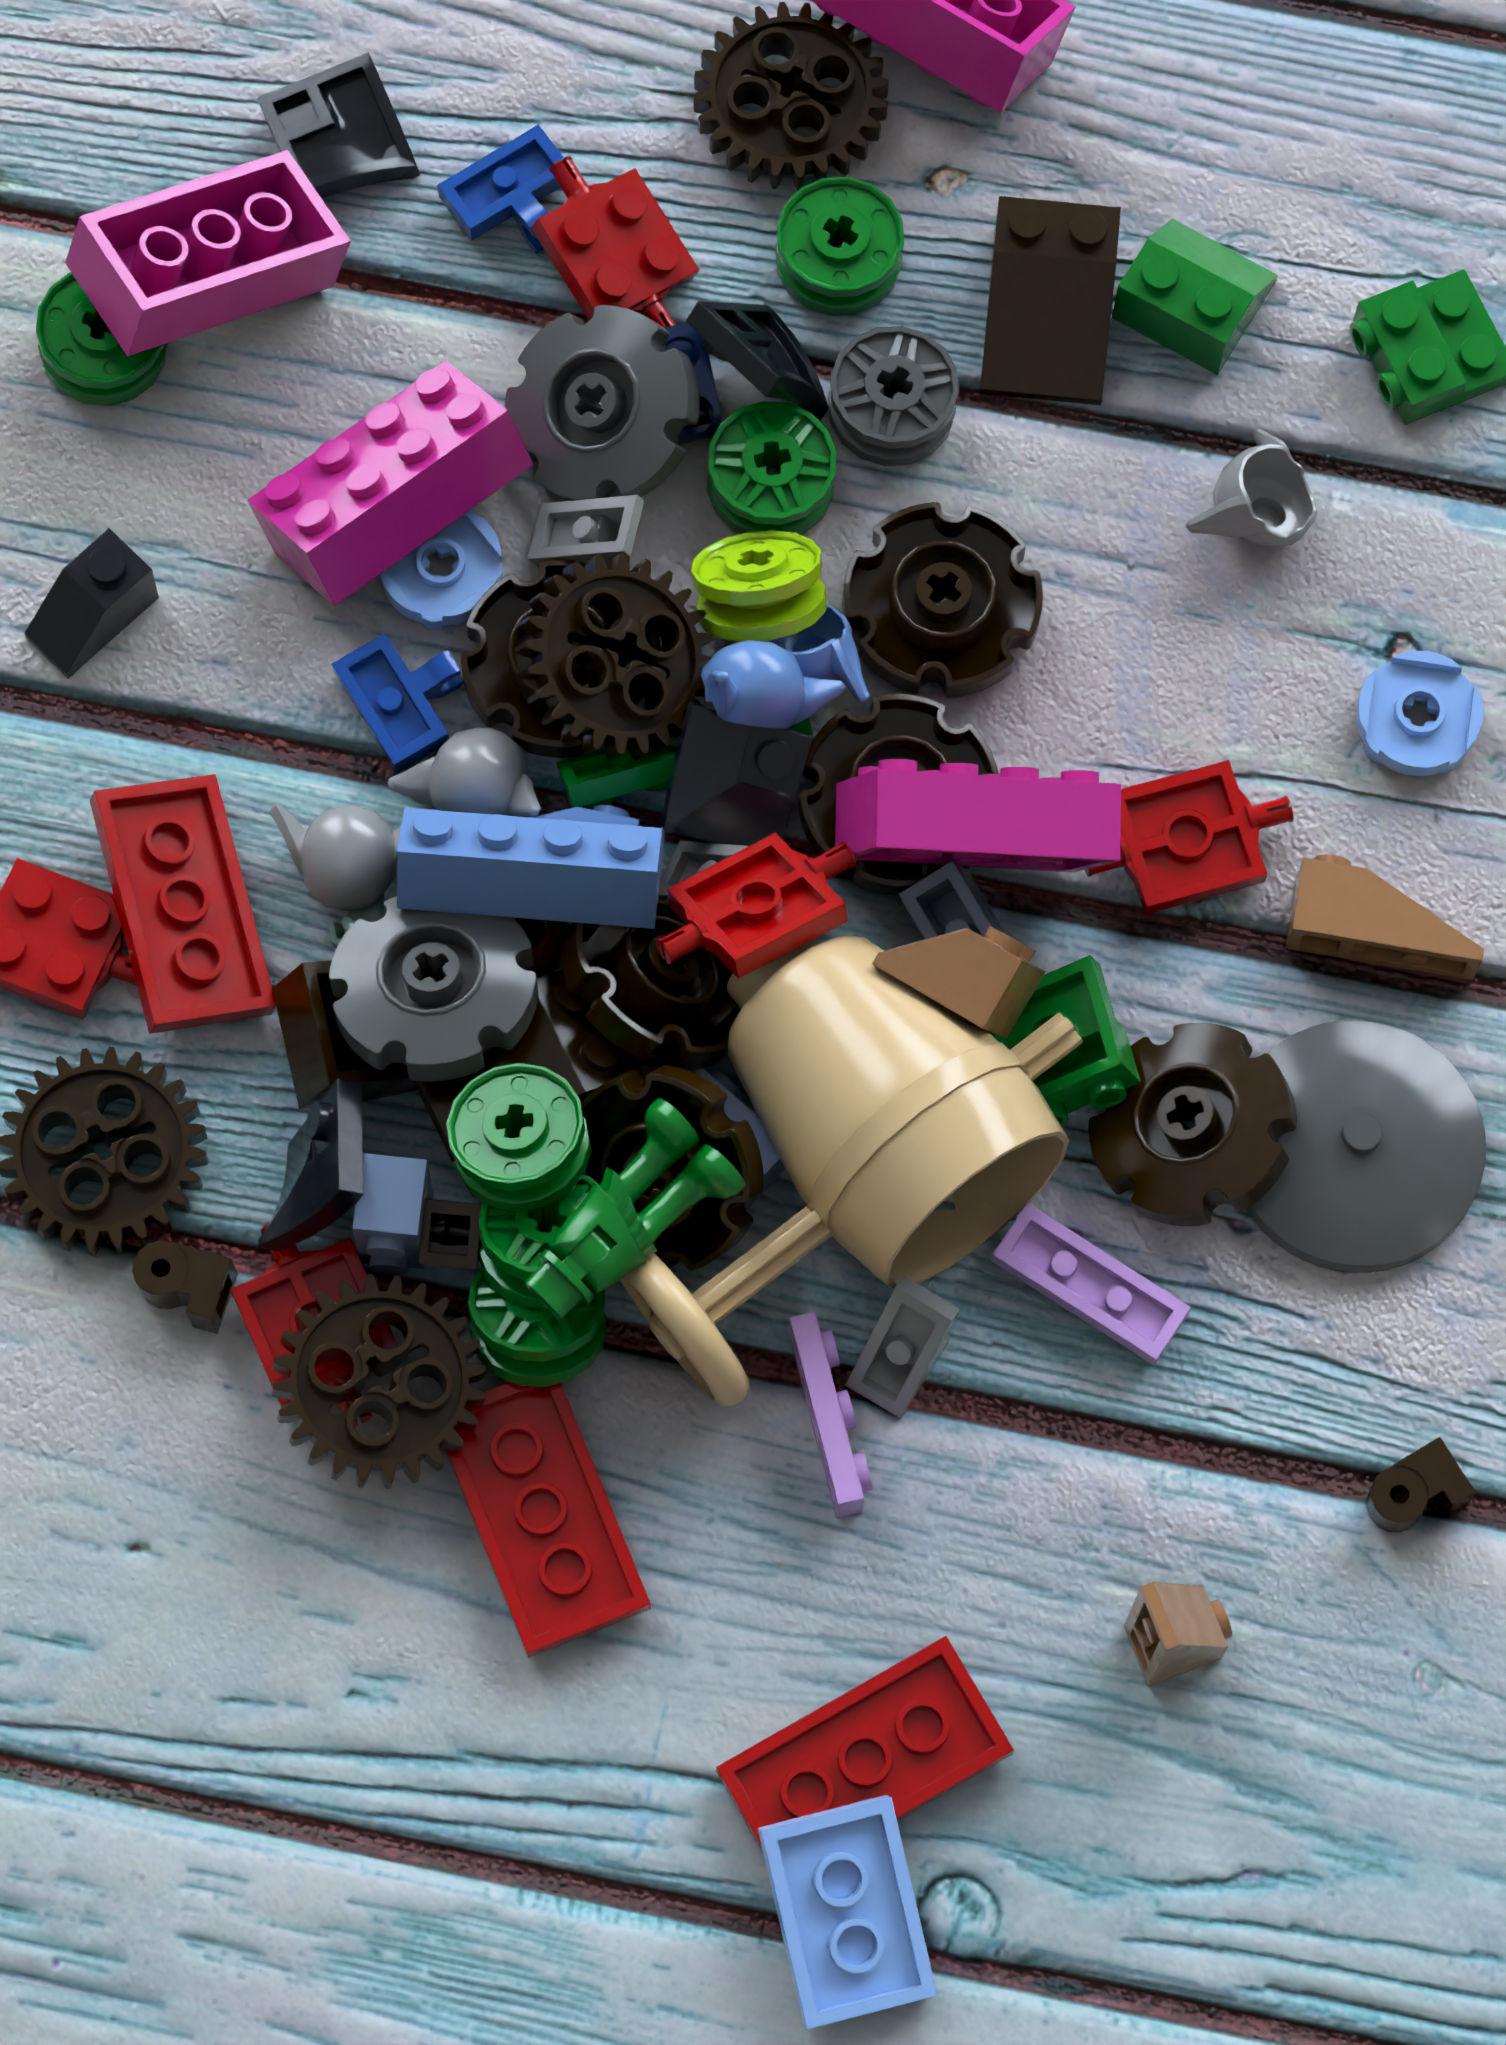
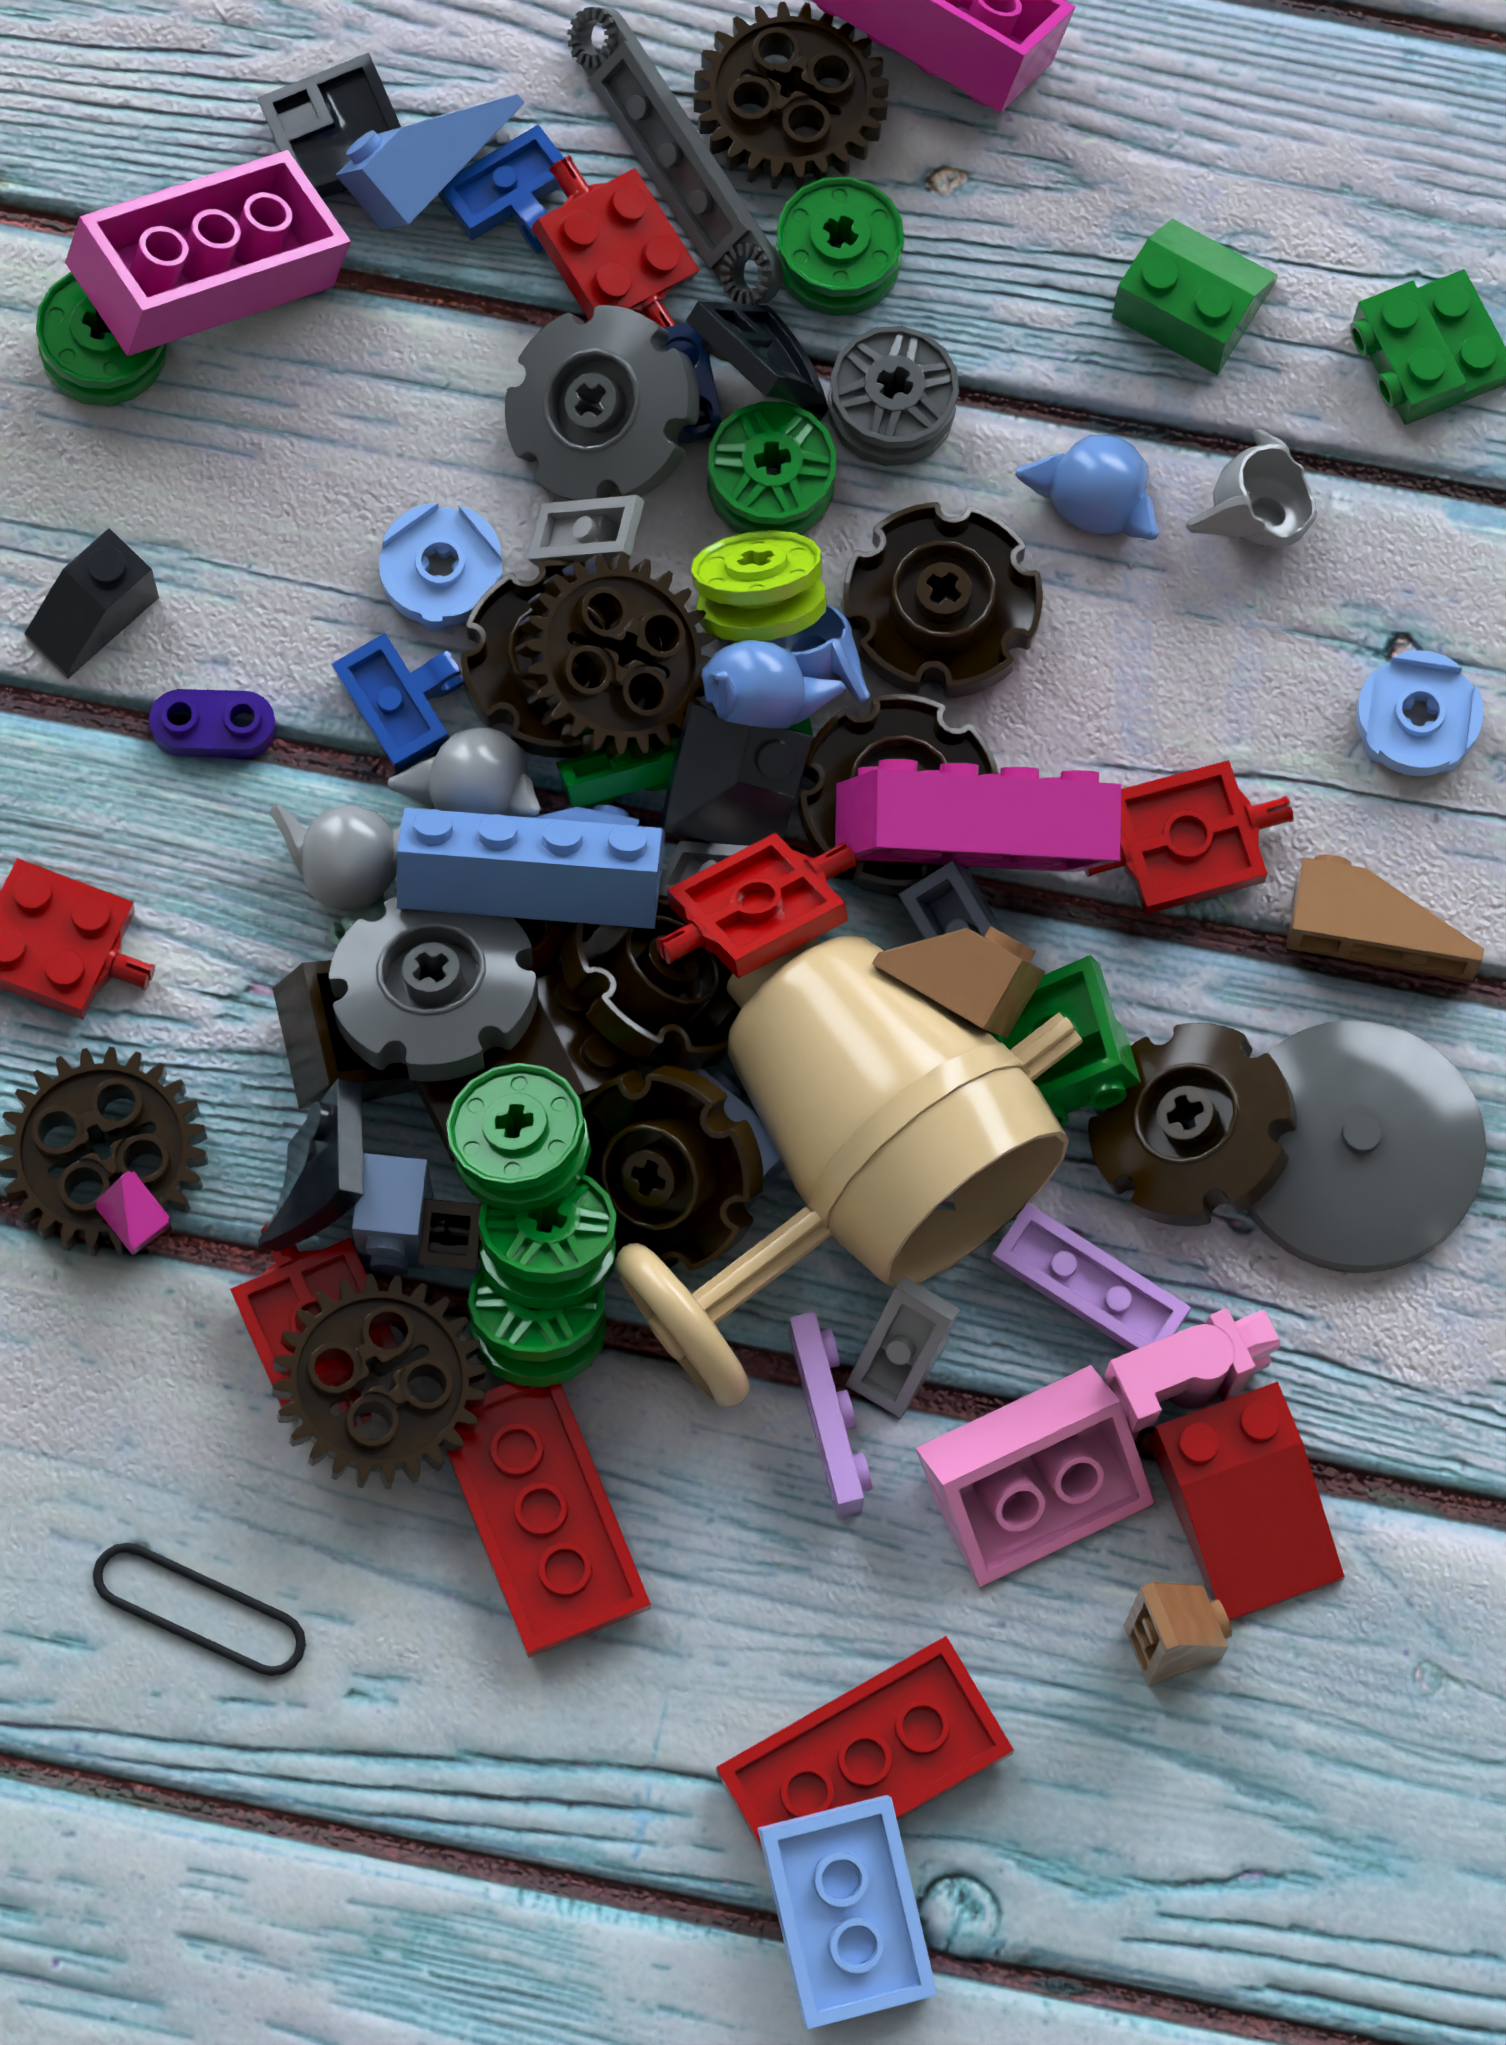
(132, 1212): none -> dark pink slope
(182, 903): red plate -> none
(188, 1277): dark brown leg -> none
(209, 1583): none -> black piece
(211, 726): none -> dark purple plate
(390, 482): dark pink brick -> none
(408, 166): none -> medium blue slope
(607, 1235): green piece -> none
(675, 156): none -> dark grey plate
(1036, 1475): none -> bright pink slope
(1050, 300): dark brown slope -> none
(1097, 487): none -> medium blue piece
(1192, 1366): none -> bright pink hips
(1247, 1501): none -> red slope
(1414, 1484): dark brown leg -> none

